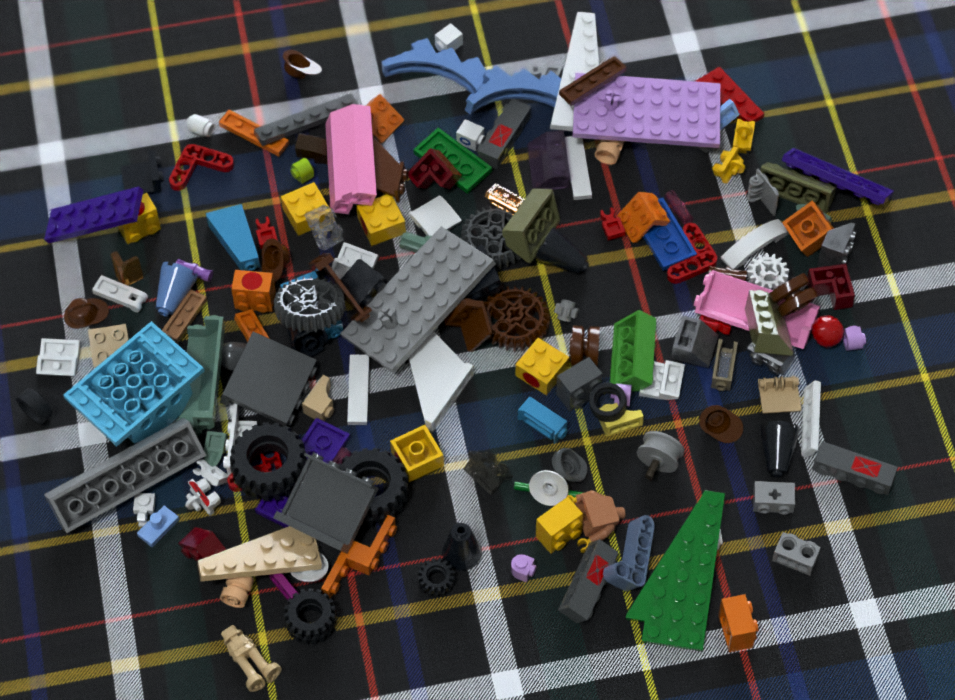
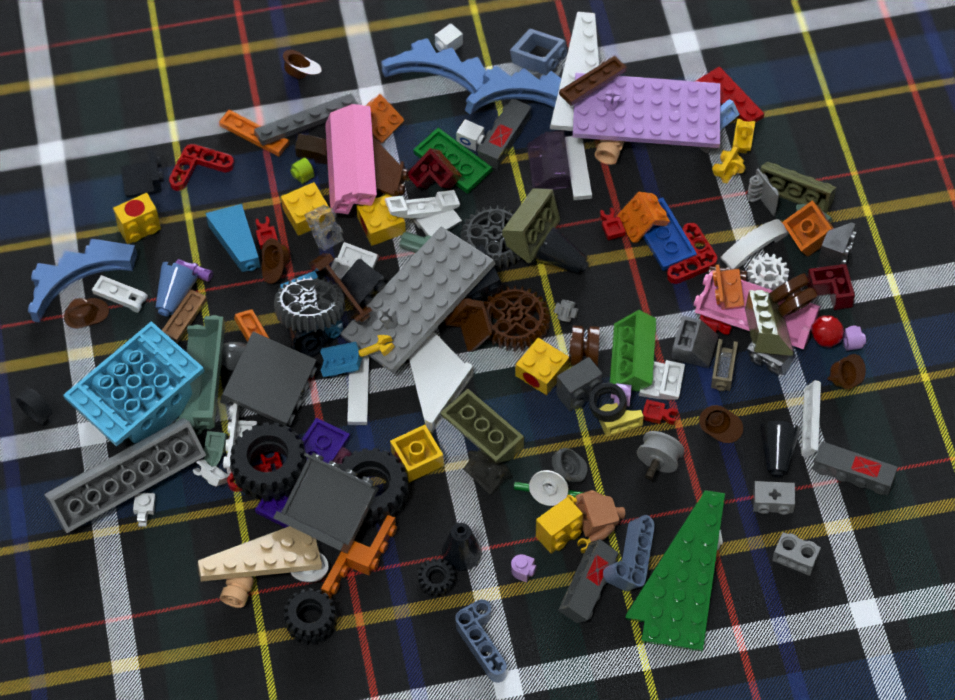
(58, 357): white slope -> none
(94, 215): dark purple plate -> none
(98, 257): none -> medium blue arch
(106, 341): tan hinge -> none
(127, 271): clear orange panel -> none
(157, 526): light blue tile -> none
(198, 489): white hips -> none
(200, 125): white brick -> none
(200, 544): dark red brick -> none
(241, 649): tan piece -> none
(253, 291): orange brick -> none
(283, 585): magenta tile -> none
(317, 402): tan arch -> none
(340, 359): none -> dark azure bracket
(379, 346): none -> yellow bar
(423, 207): none -> white slope
(484, 427): none -> olive slope
(484, 644): none -> sand blue beam
(504, 198): clear orange panel -> none
(521, 51): none -> sand blue window
(543, 419): dark azure window -> none
(656, 412): none -> red plate
(678, 207): clear pink pin -> none
(729, 288): none -> orange bracket
(738, 623): orange brick -> none
(779, 394): tan hinge -> none
(844, 179): dark purple plate -> none
(848, 372): none -> reddish brown piece

